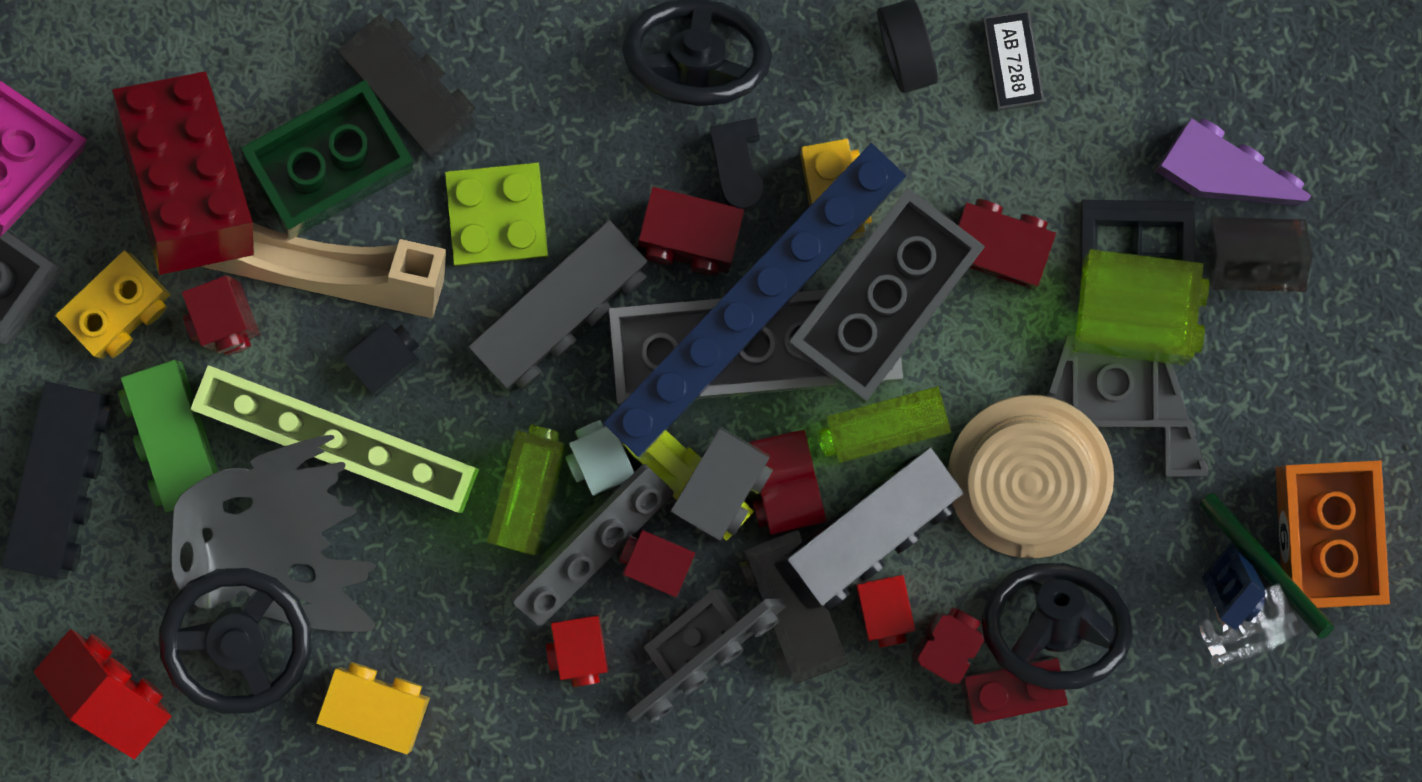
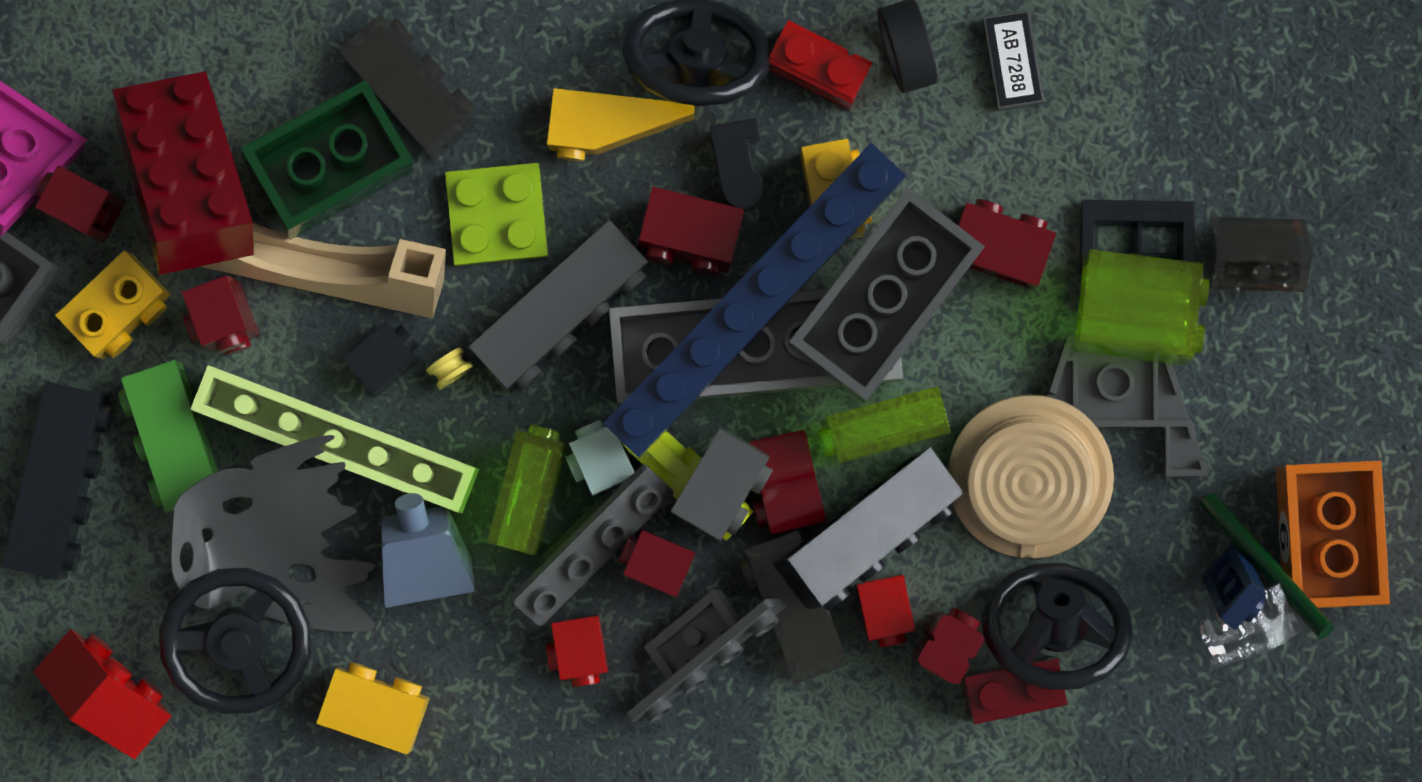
(79, 203): none -> dark red brick
(423, 554): none -> sand blue torso
(449, 368): none -> light yellow bush
(601, 122): none -> yellow slope
(818, 65): none -> red brick
(1214, 168): medium lavender slope -> none

